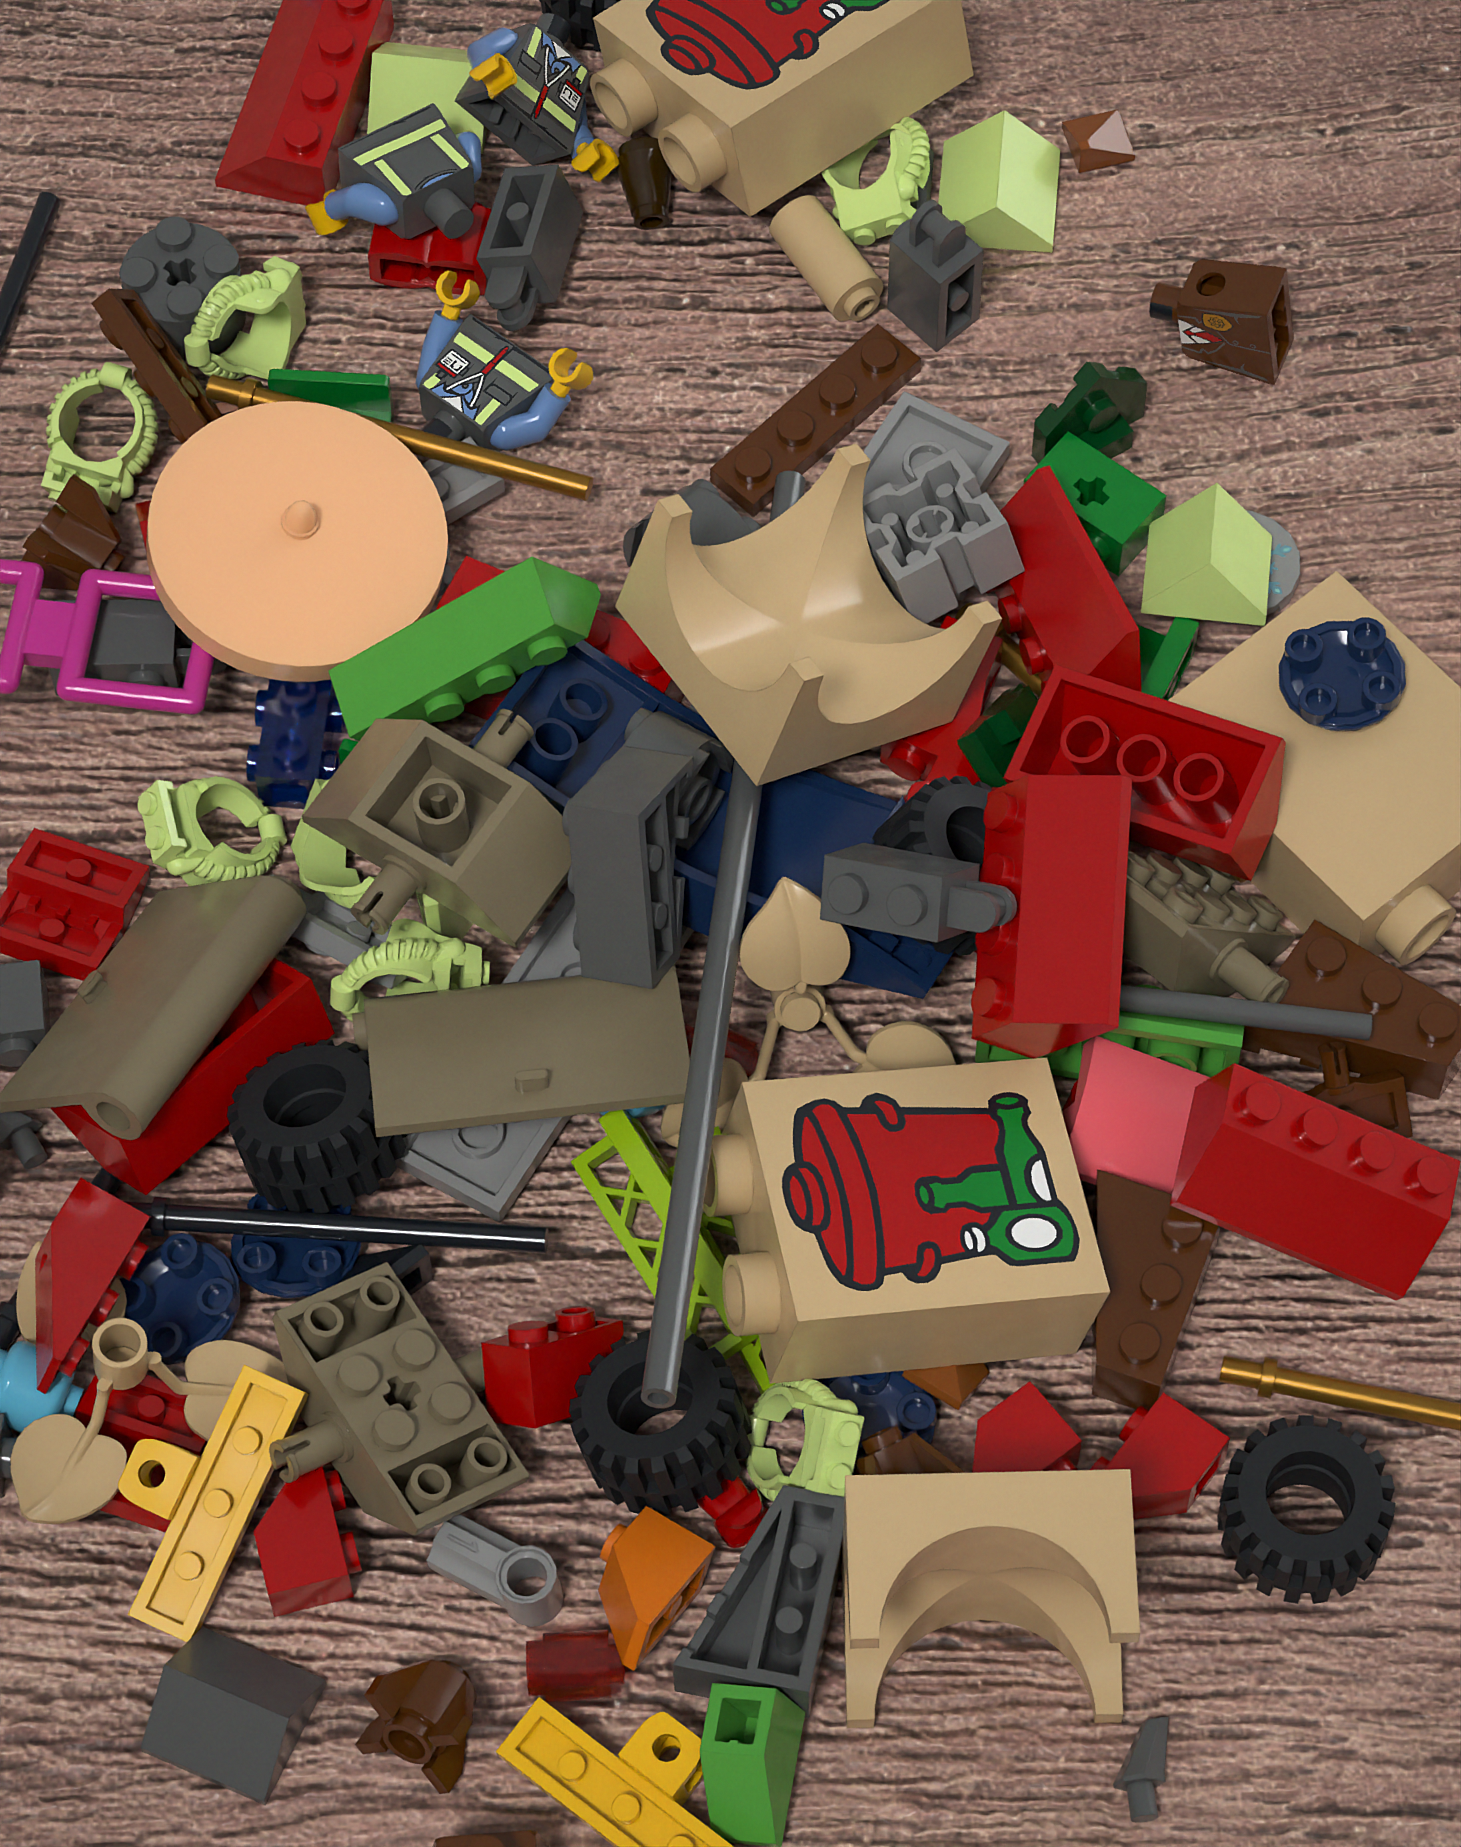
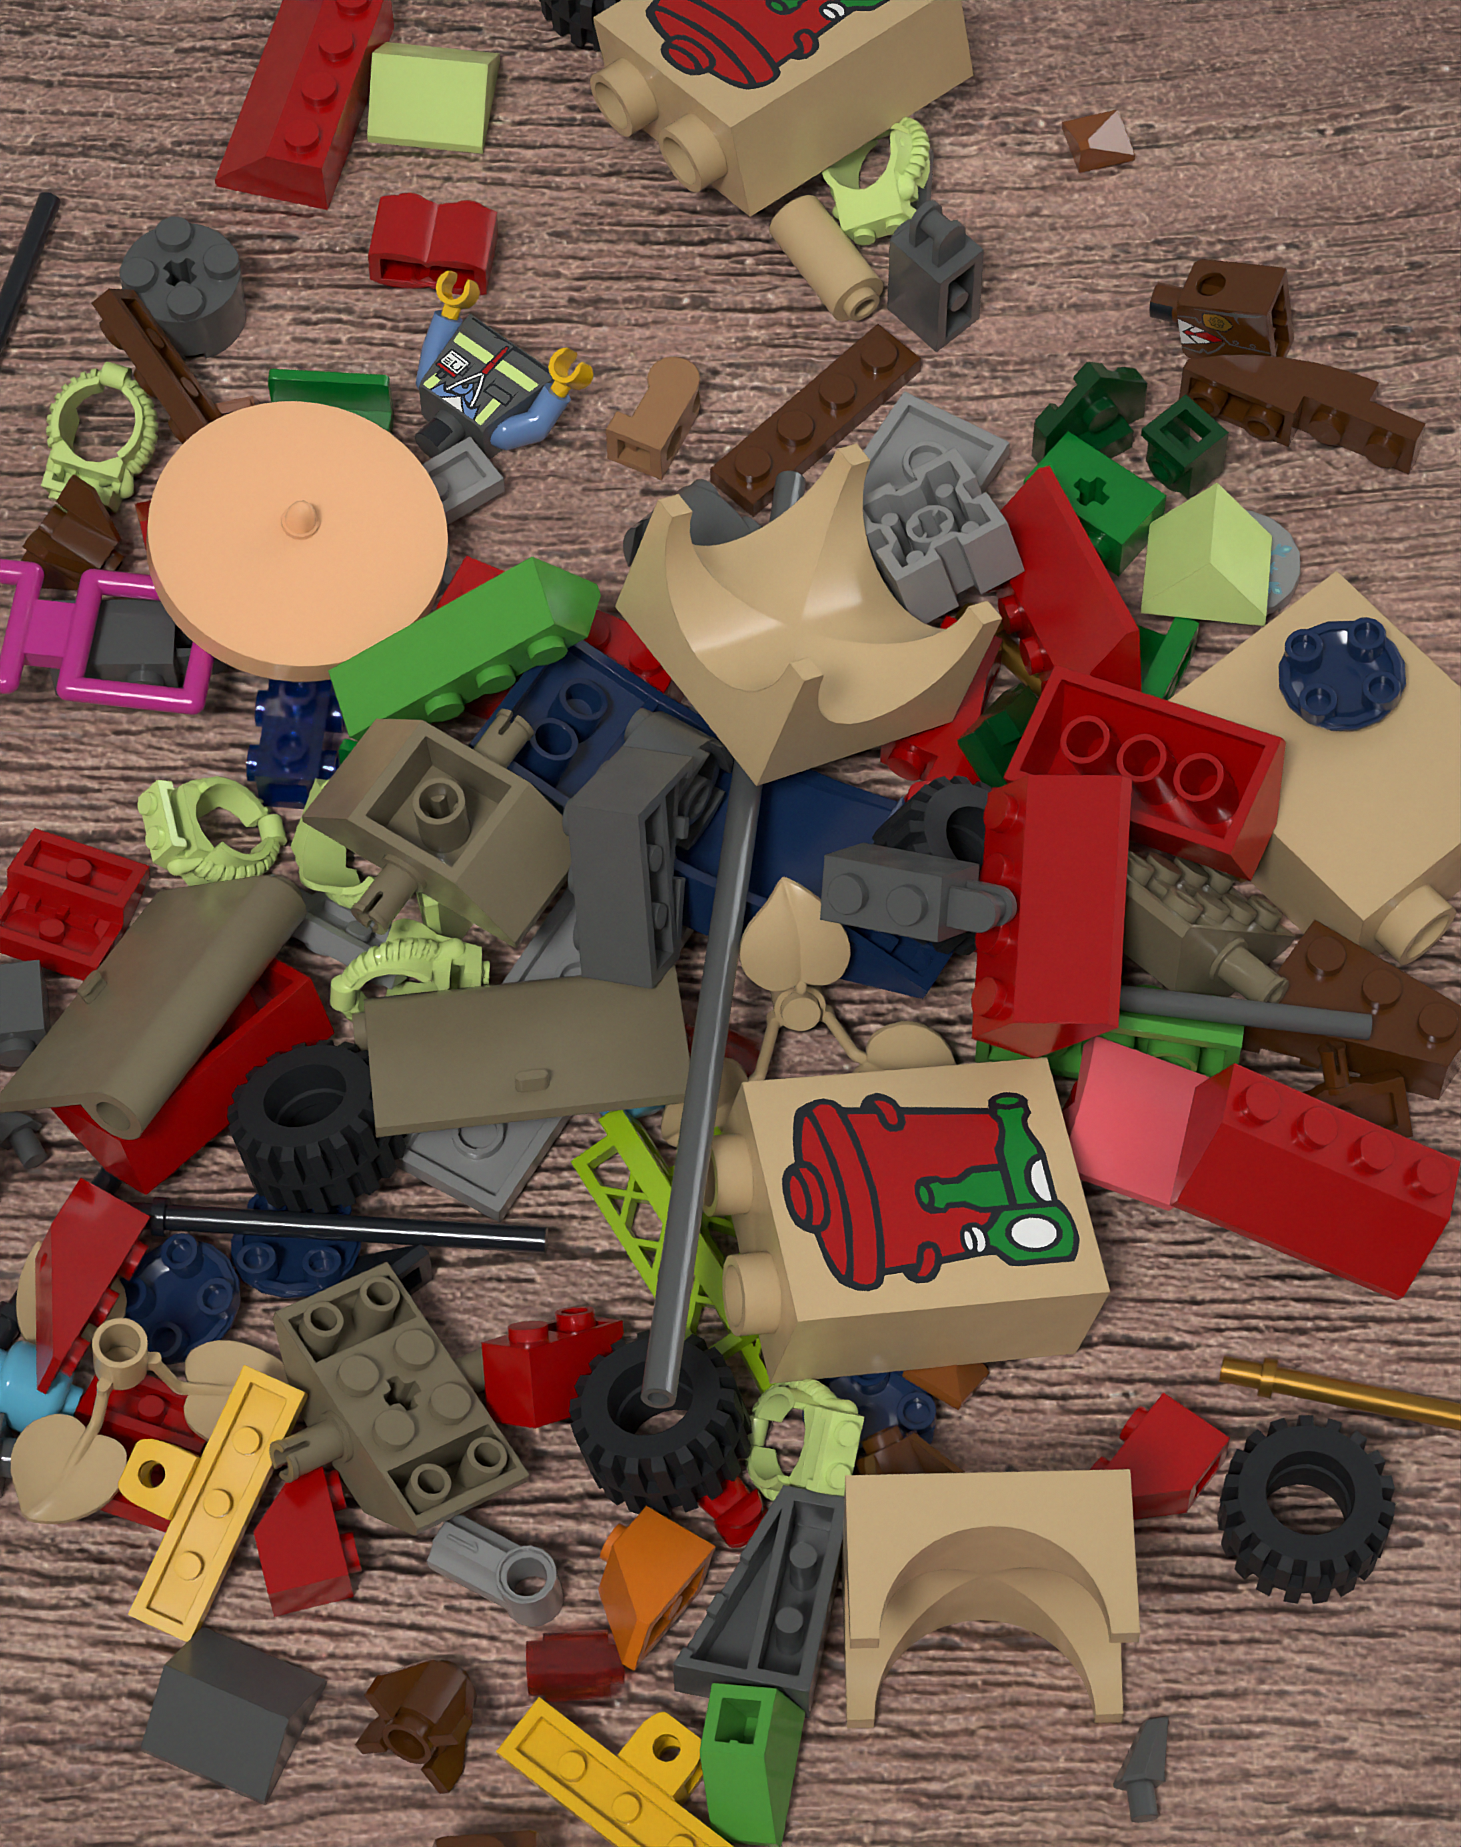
(276, 324): yellowish green piece -> none
(405, 179): torso -> none
(426, 444): pearl gold bar -> none
(528, 241): dark grey brick -> none
(535, 95): torso -> none
(645, 182): dark brown cone -> none
(660, 421): none -> medium nougat leg
(1001, 184): yellowish green slope -> none
(1025, 1436): red slope -> none
(1154, 1276): reddish brown wedge -> none
(1179, 459): none -> dark green brick
(1282, 394): none -> reddish brown slope

